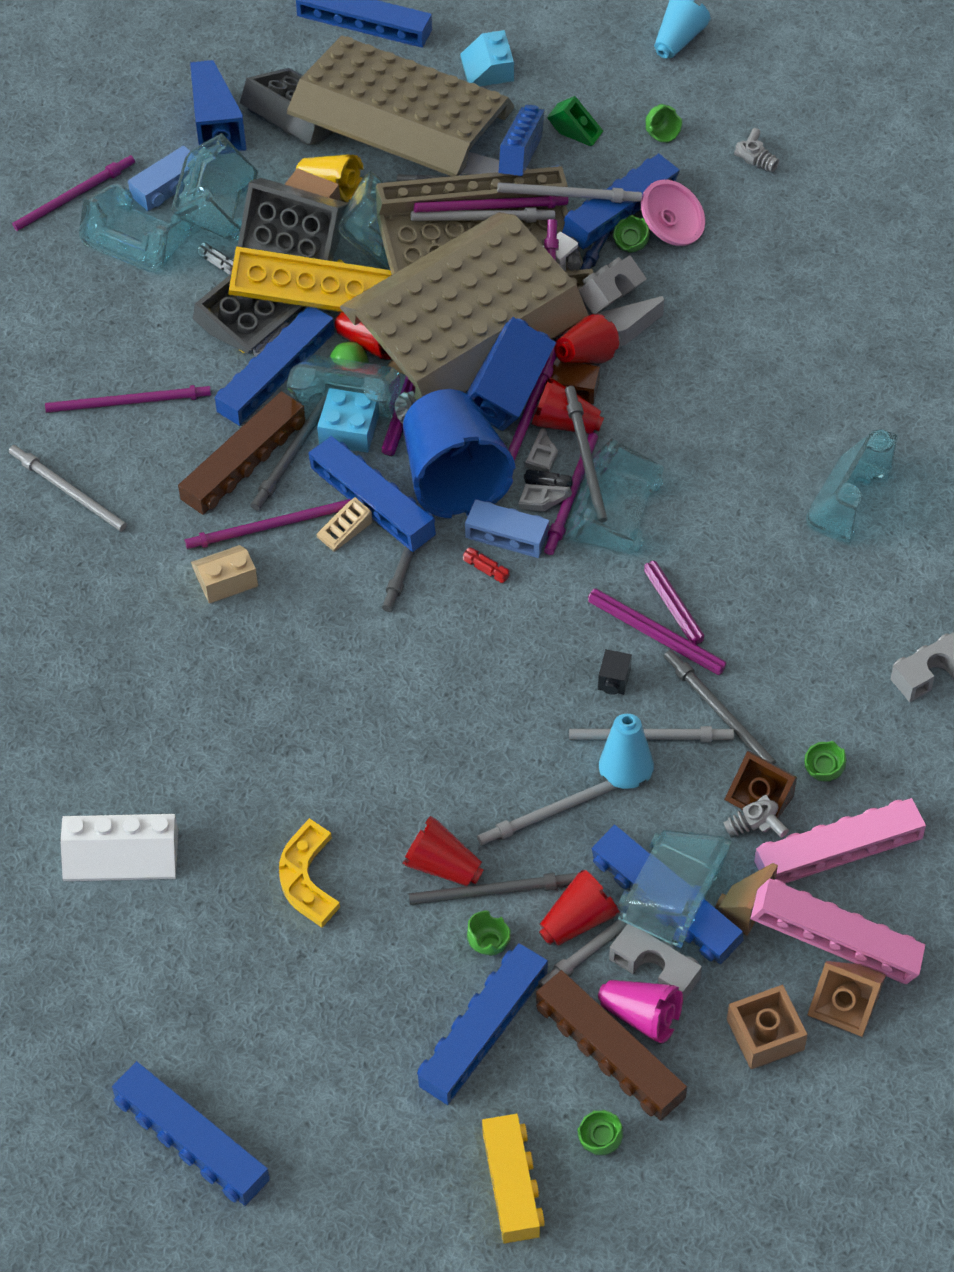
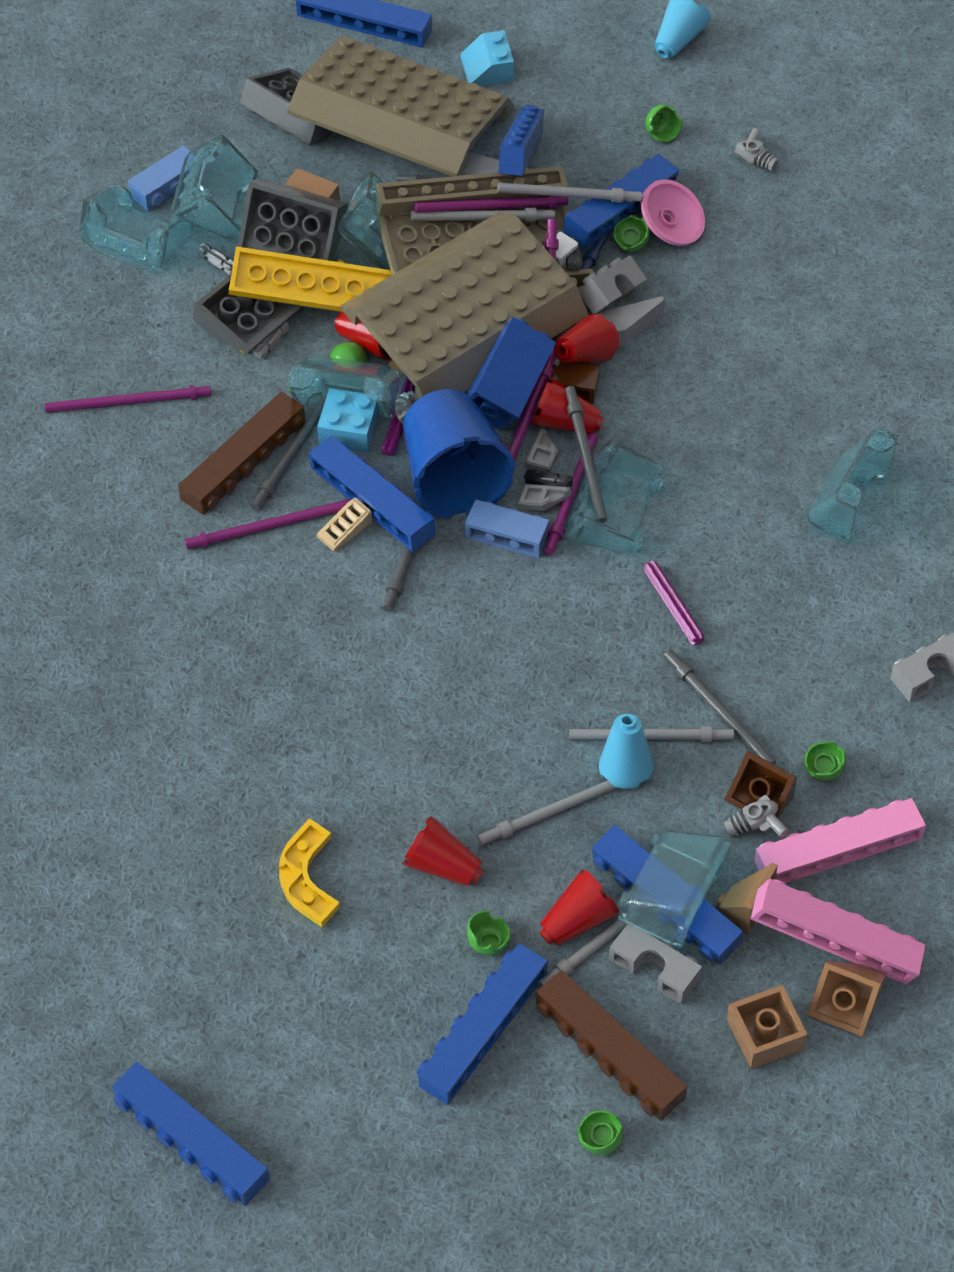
(31, 463): light grey bar -> none
(111, 170): magenta bar -> none
(119, 847): white slope -> none
(215, 106): blue slope -> none
(225, 573): tan slope -> none
(272, 366): blue brick -> none
(338, 169): yellow cone -> none
(486, 565): red axle -> none
(511, 1178): yellow brick -> none
(548, 881): dark grey bar -> none
(575, 122): green slope -> none
(614, 672): black brick -> none
(643, 1006): dark pink cone -> none
(657, 631): magenta axle -> none

